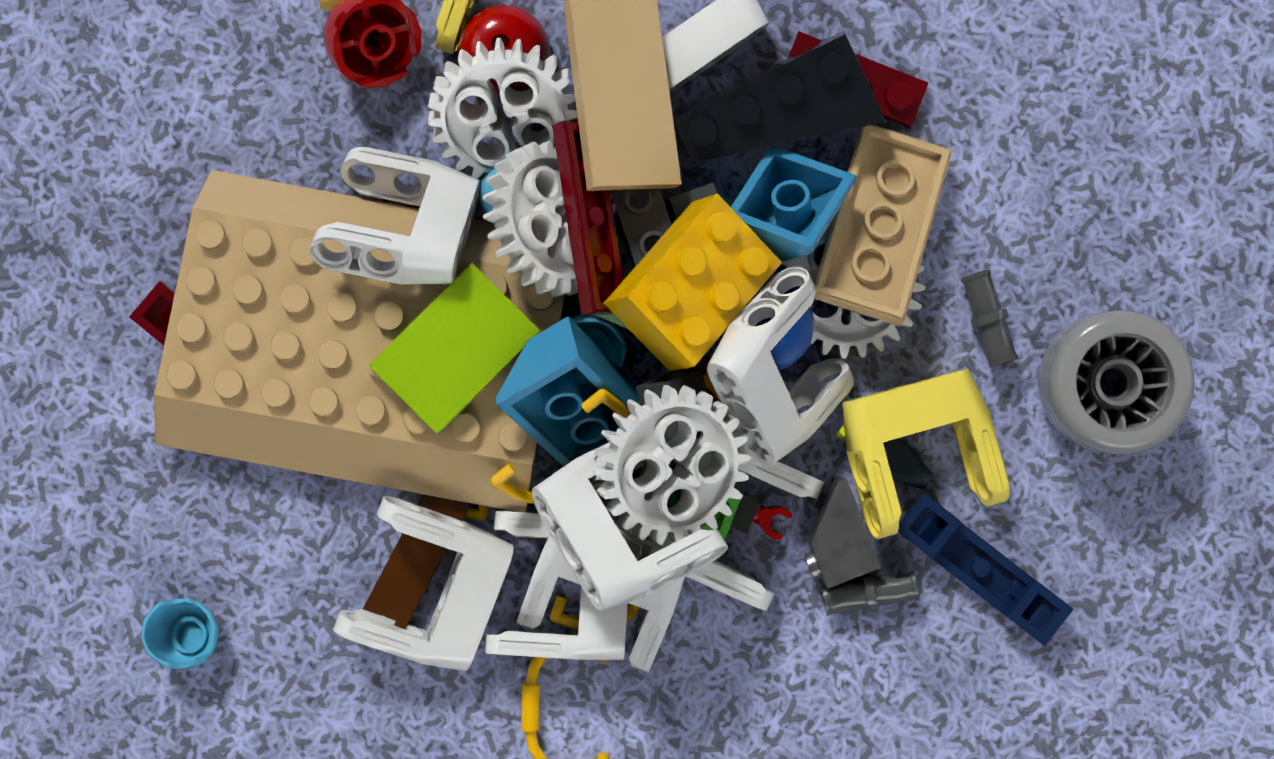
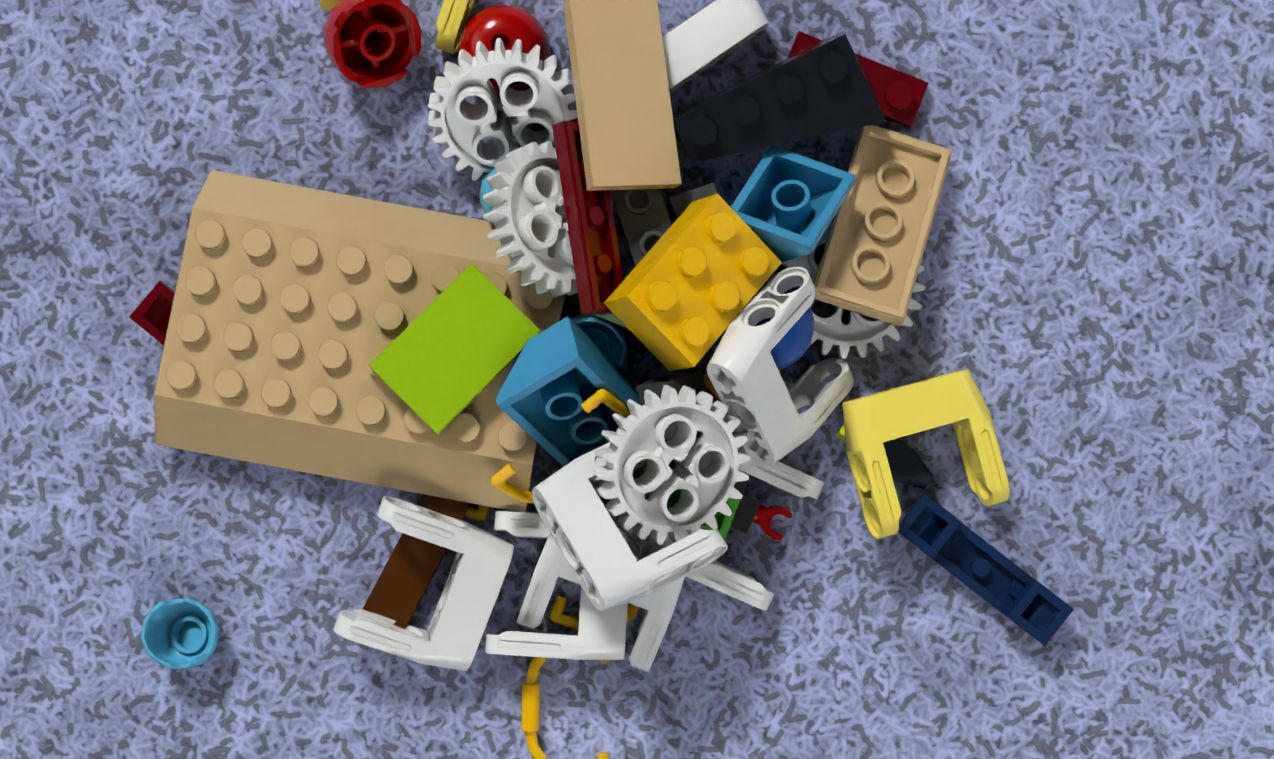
(439, 232): white connector -> none
(840, 539): flat silver slope -> none
(871, 593): dark grey pin -> none
(989, 318): dark grey pin -> none
(1151, 373): light grey wheel -> none

